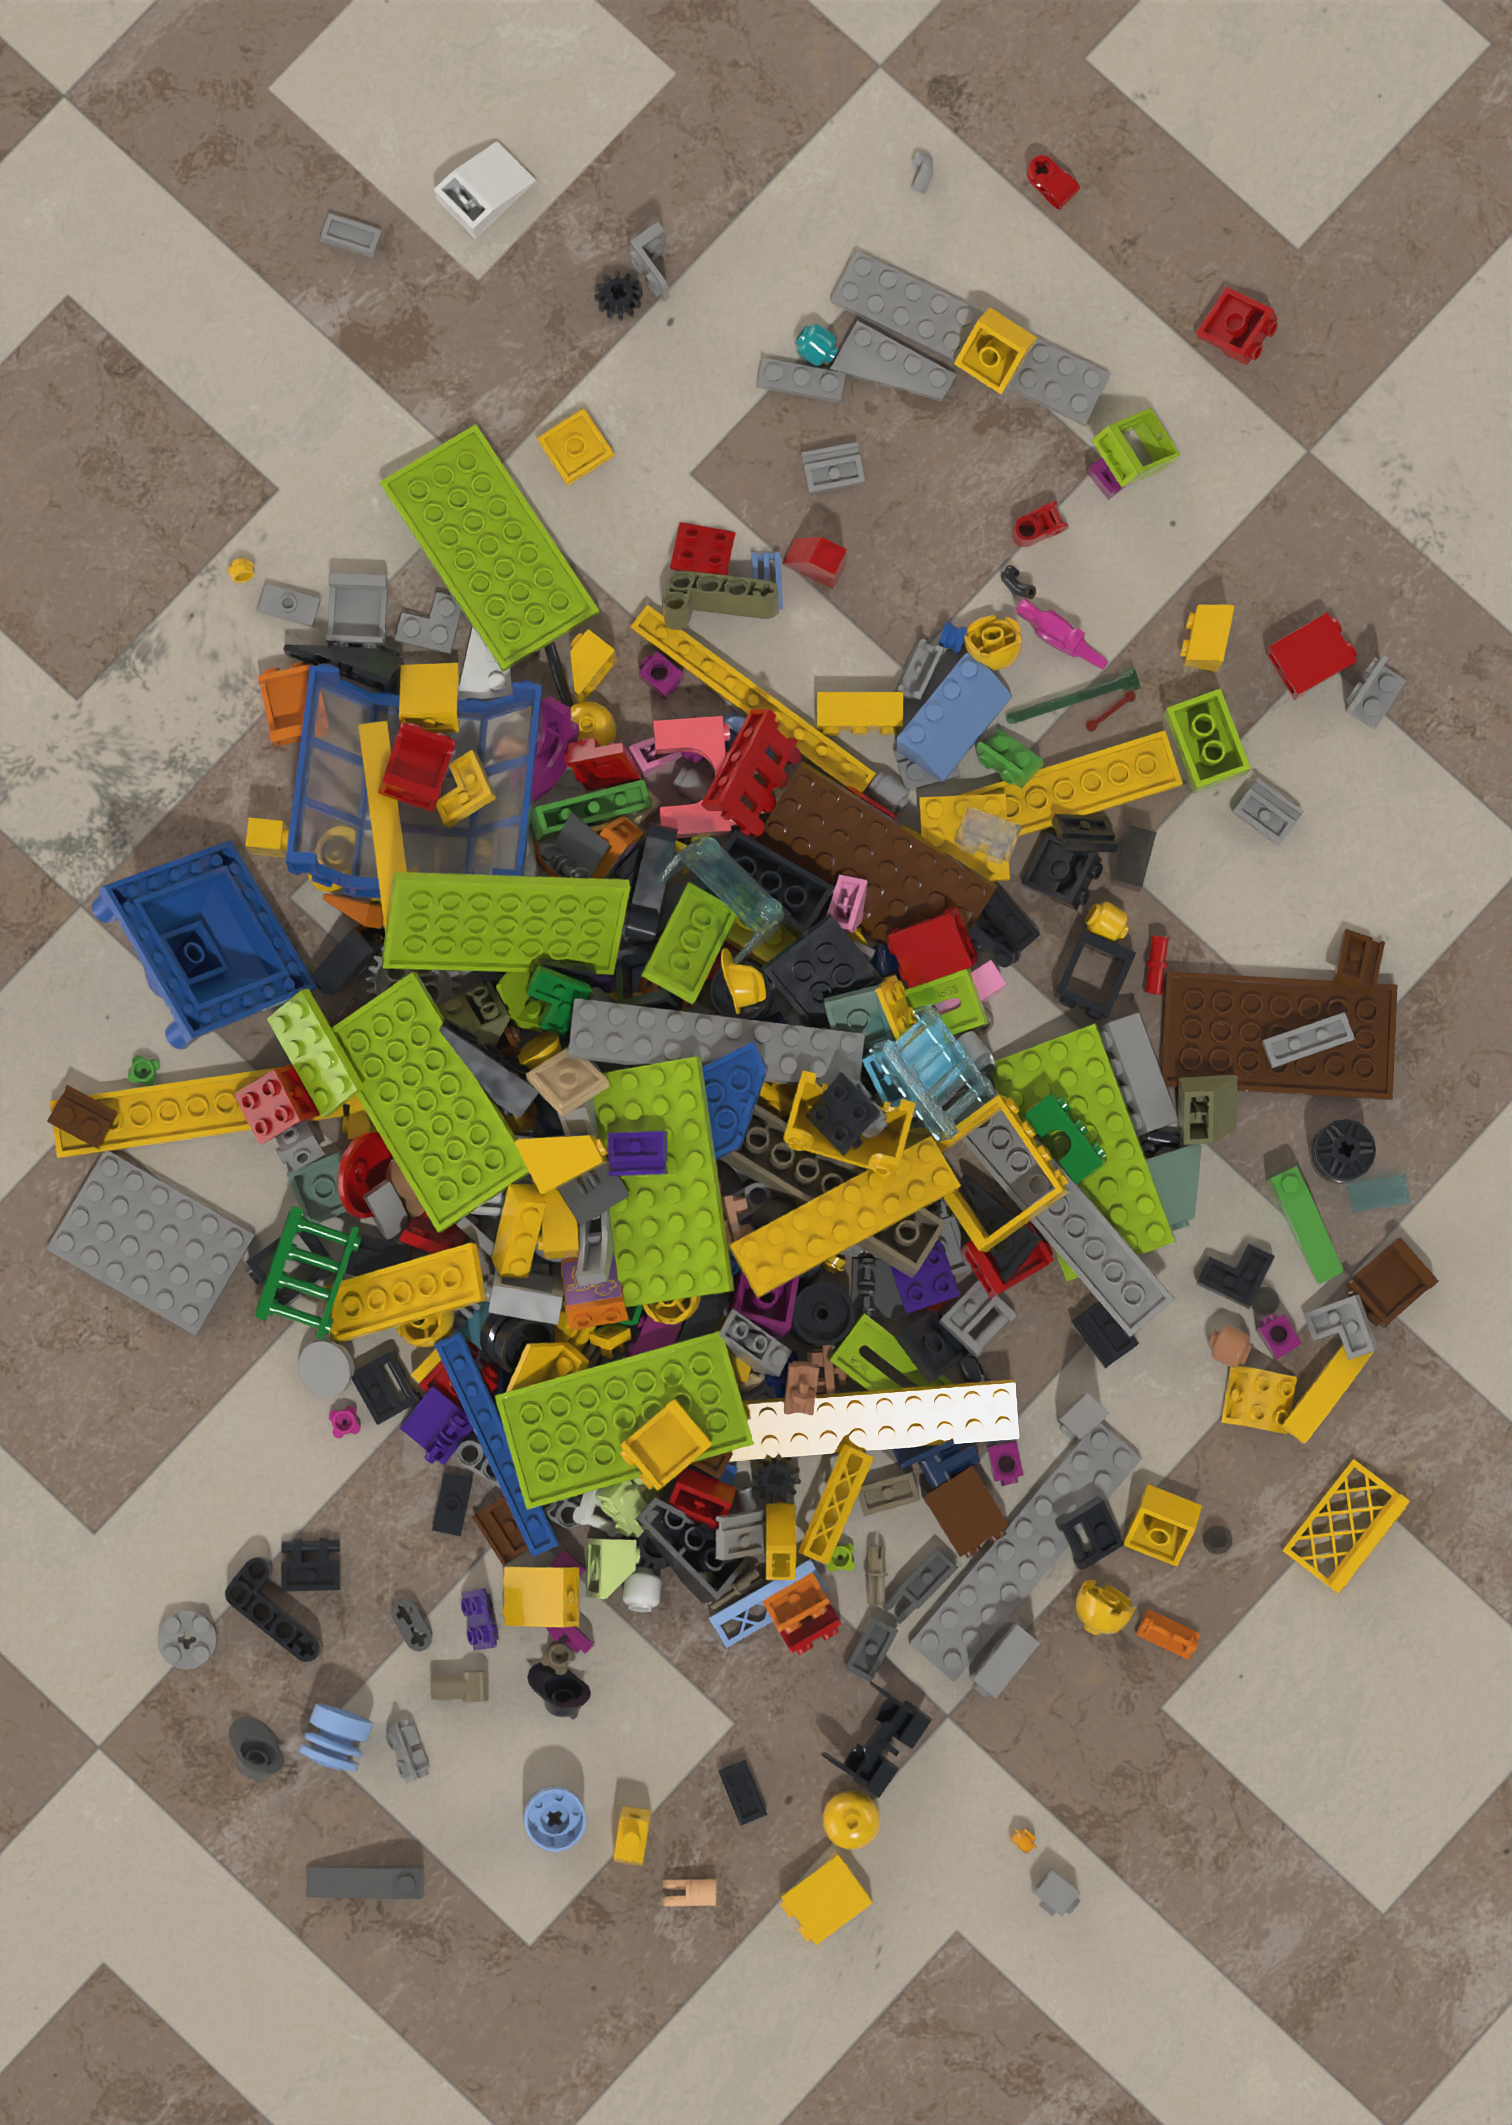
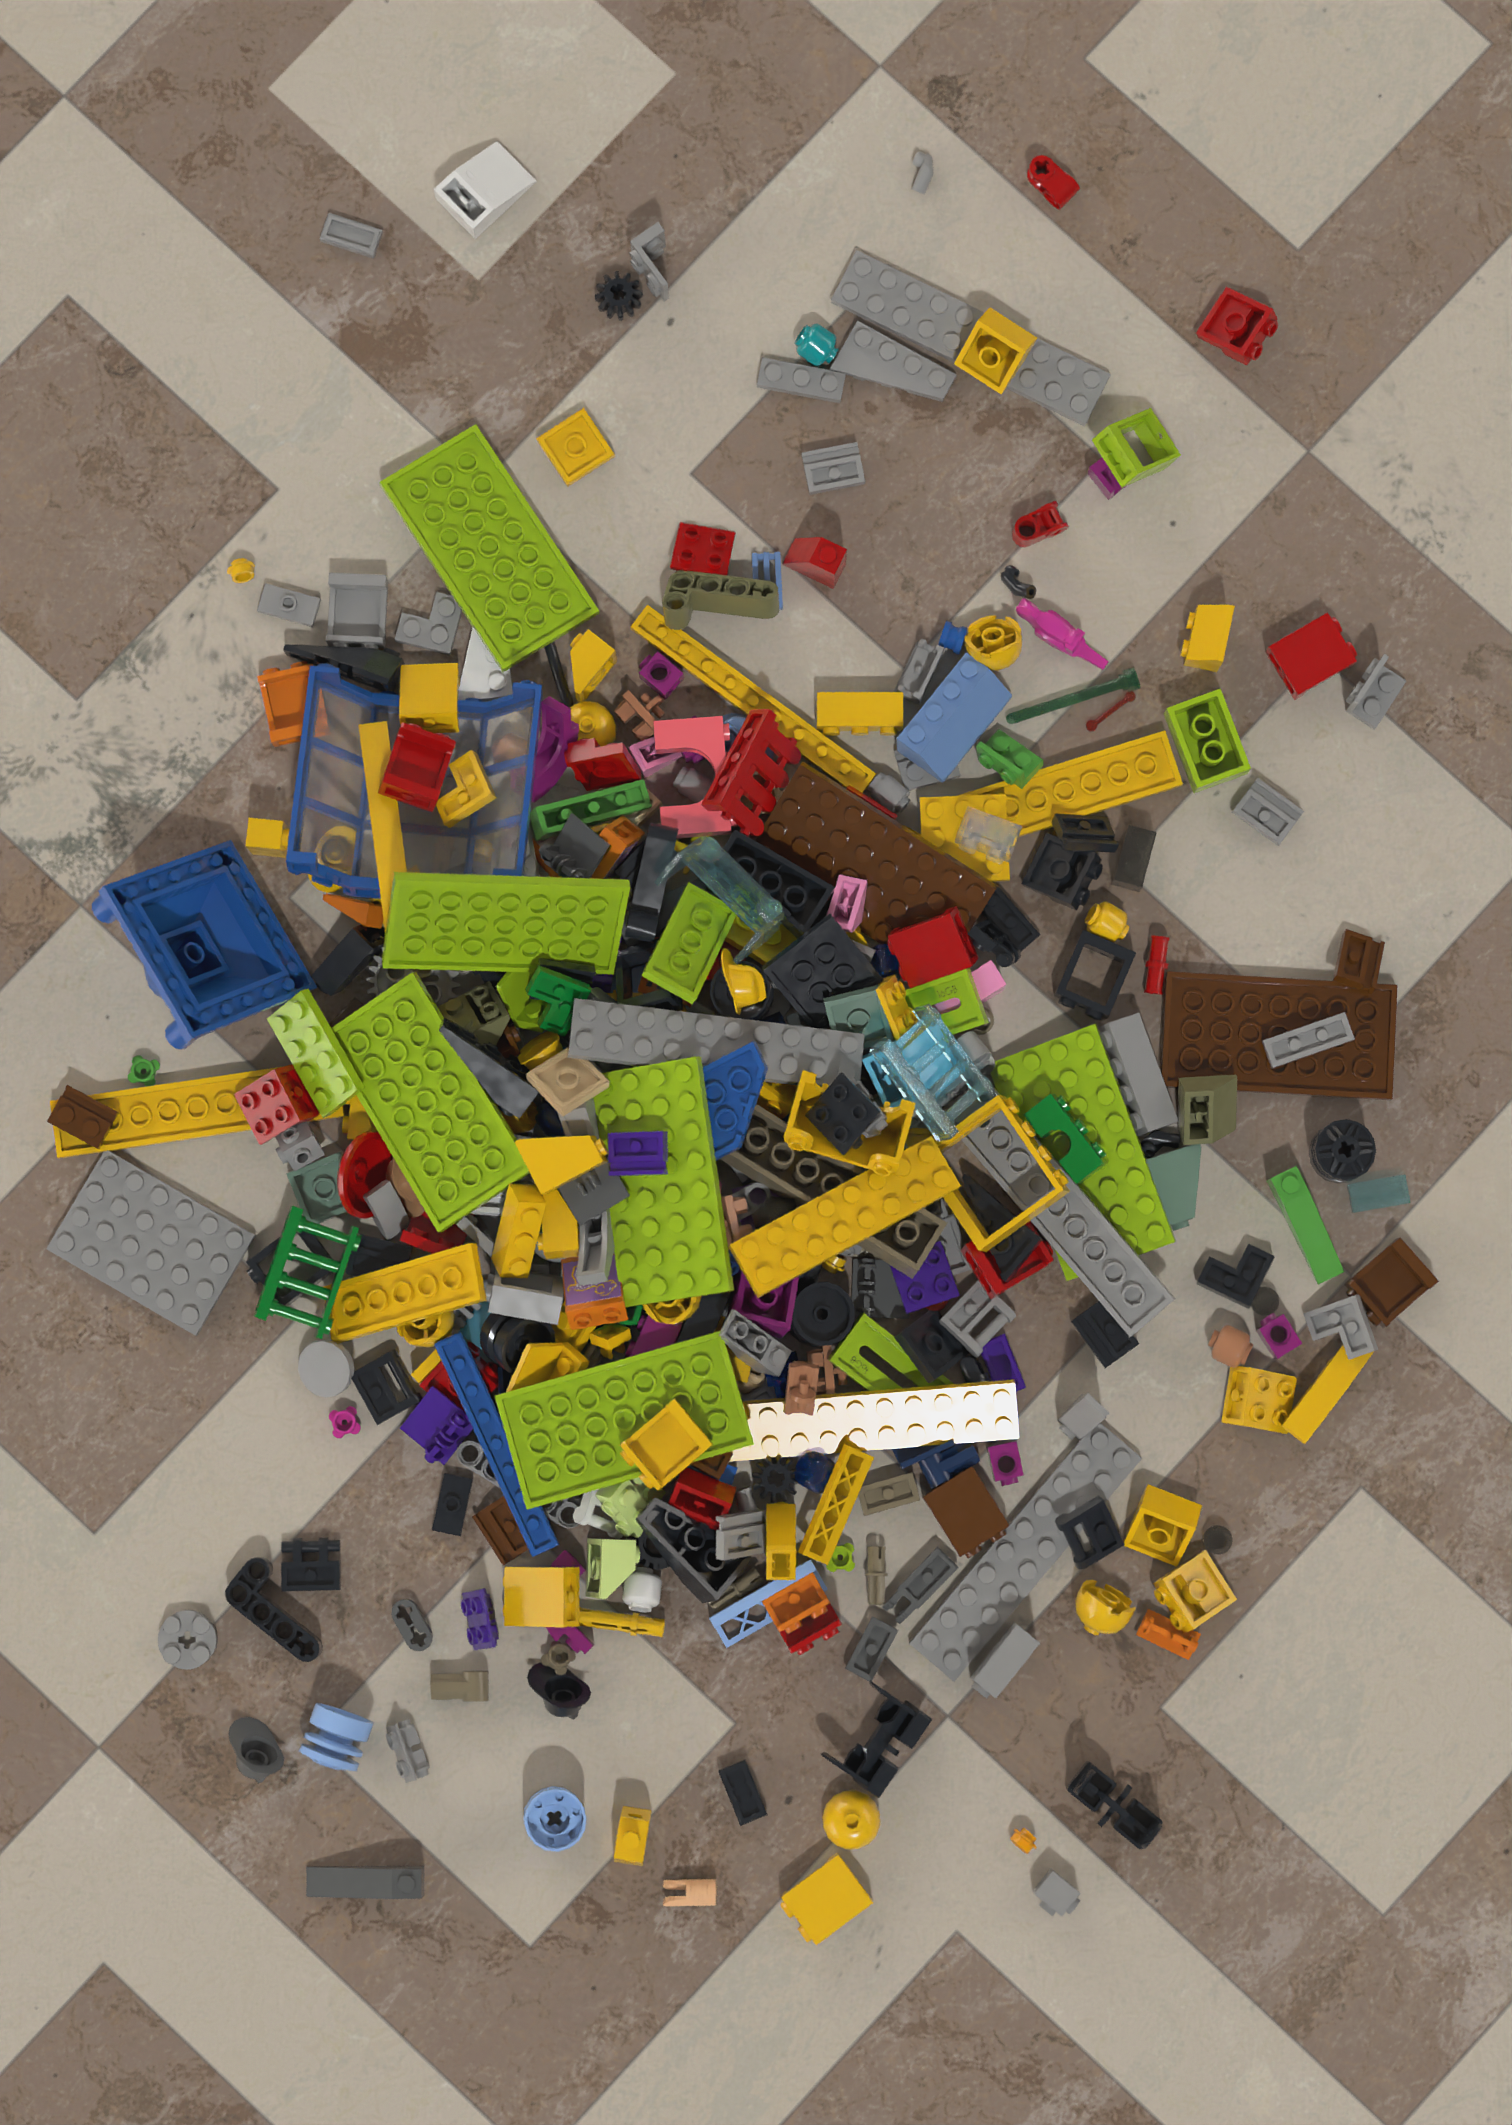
(628, 1623): none -> yellow pin
(631, 706): none -> nougat hips
(814, 1471): none -> clear blue head
(1001, 1362): none -> dark purple tile
(1134, 1821): none -> black piece
(1193, 1592): none -> yellow plate
(1366, 1543): yellow fence -> none

